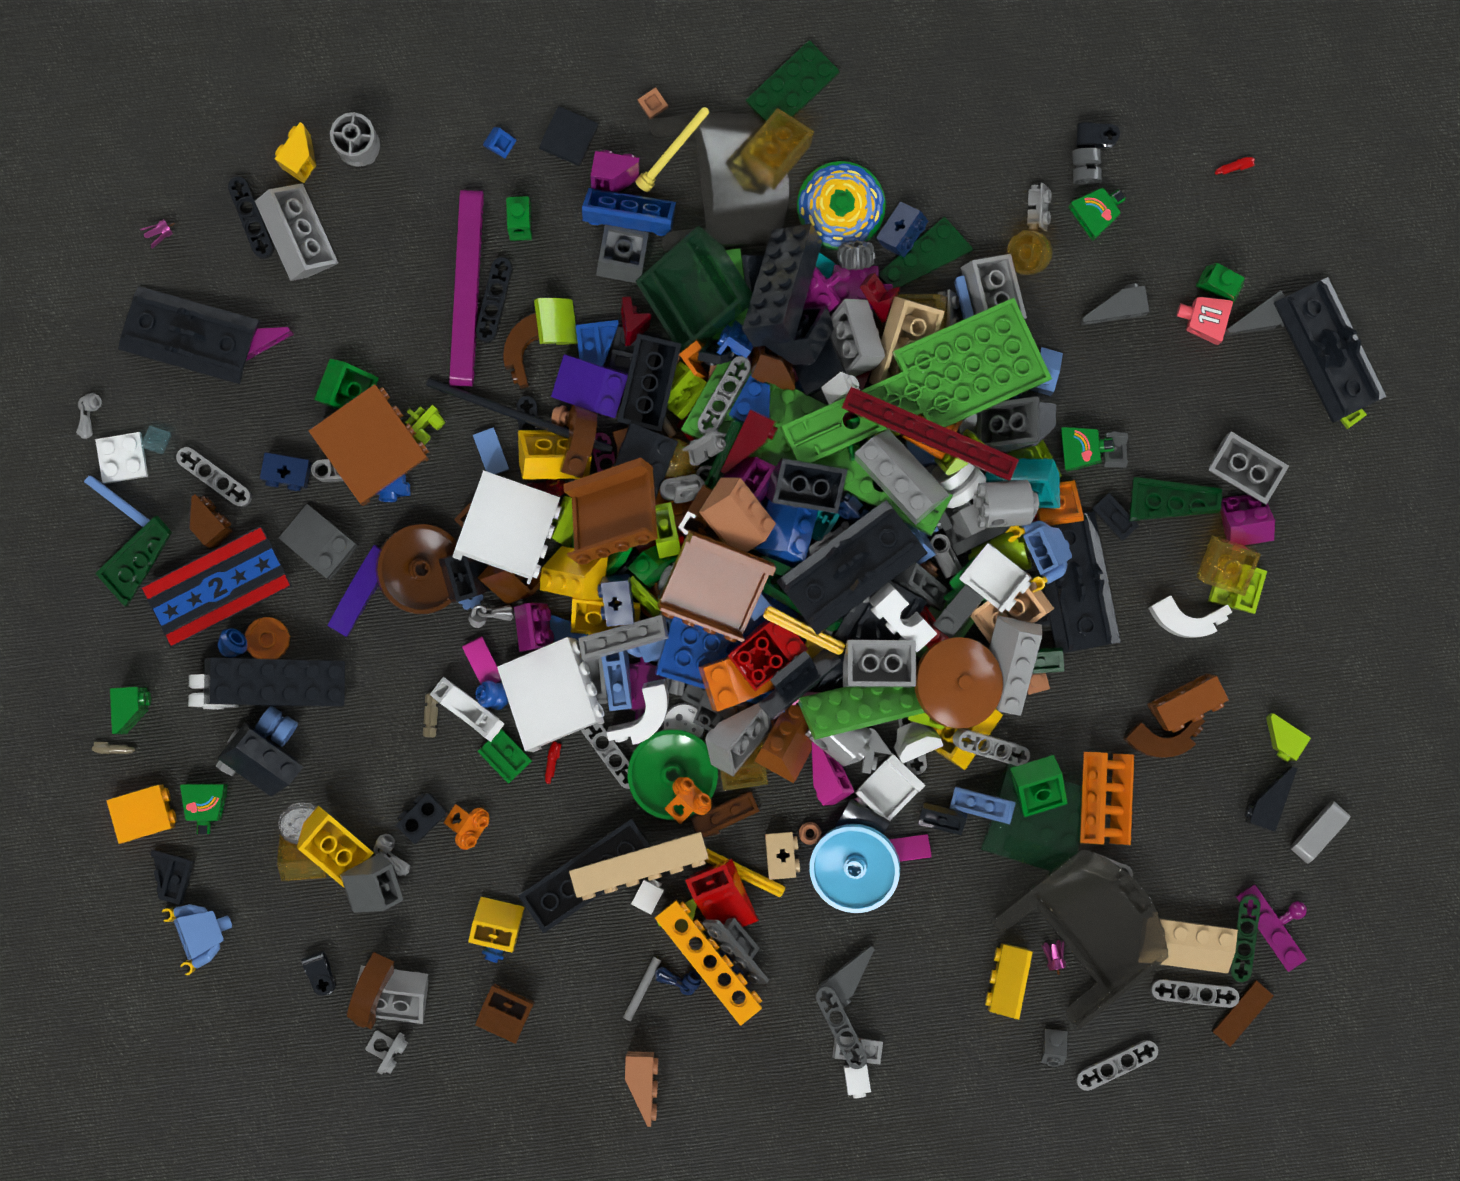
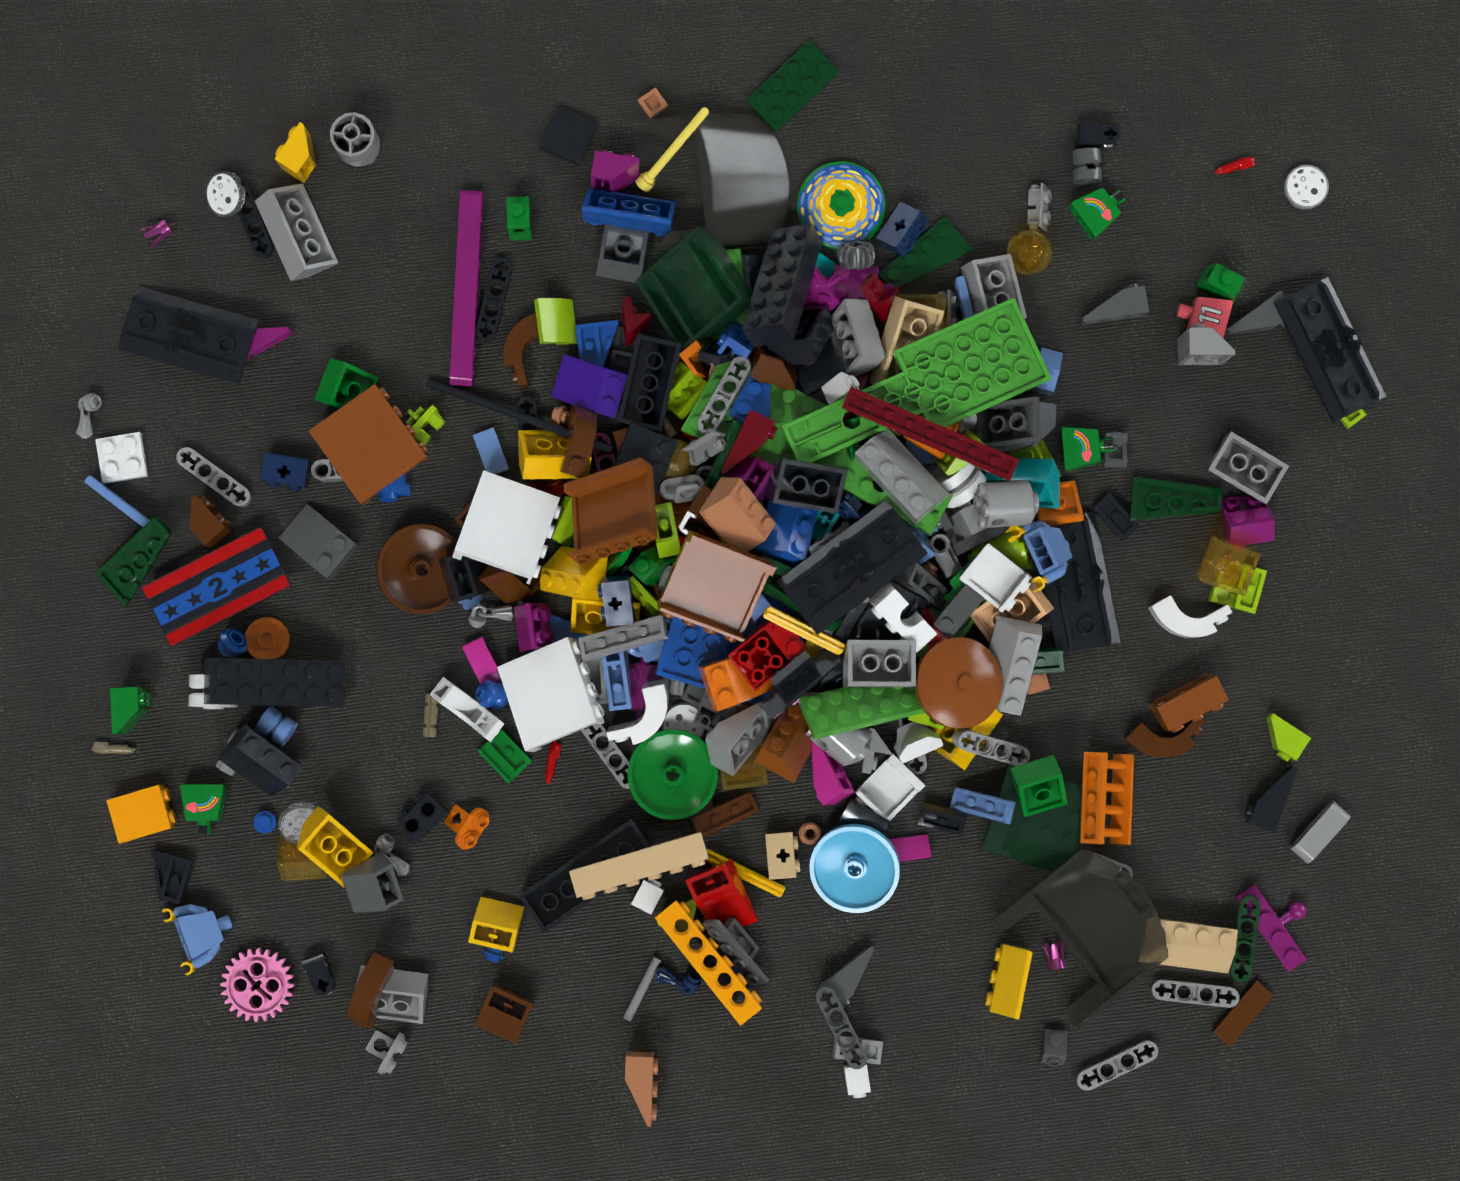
(156, 440): clear light blue tile -> none
(225, 194): none -> white tile
(243, 998): none -> bright pink gear
(265, 822): none -> blue plate
(357, 595): dark purple slope -> none
(499, 142): blue slope -> none
(690, 797): orange bracket -> none
(776, 148): clear yellow slope -> none
(1203, 347): none -> light grey slope
(1306, 187): none -> white tile

